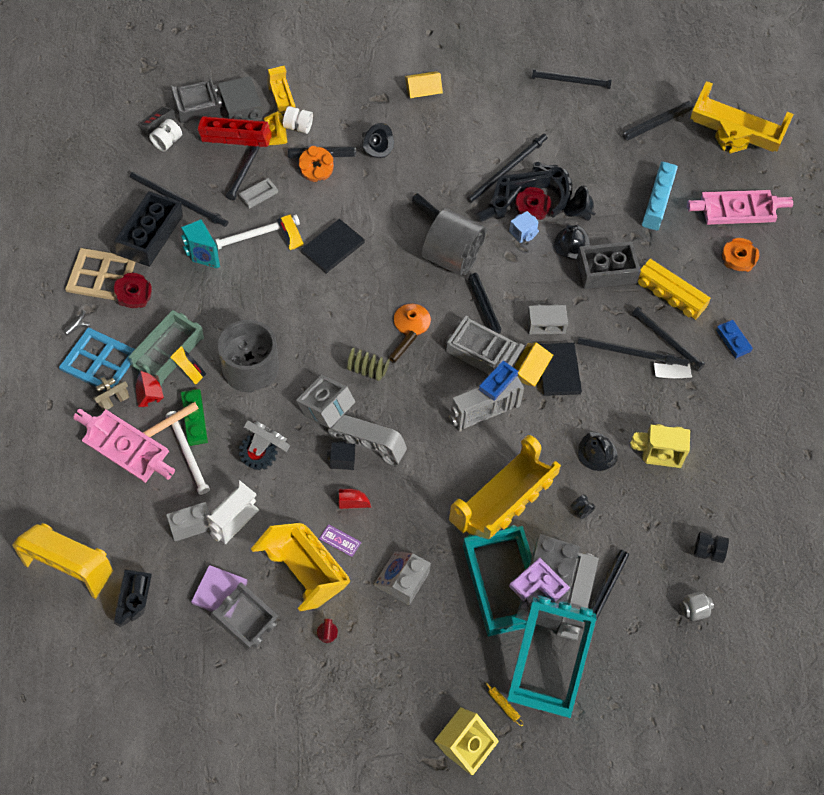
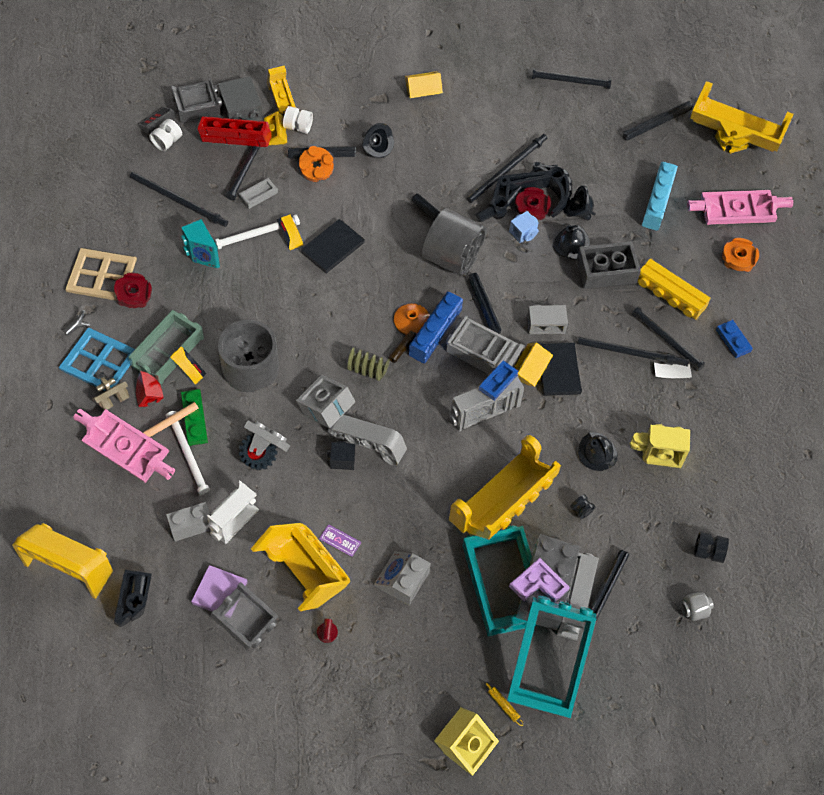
(148, 228): black brick -> none
(353, 499): red brick -> none
(435, 327): none -> blue brick

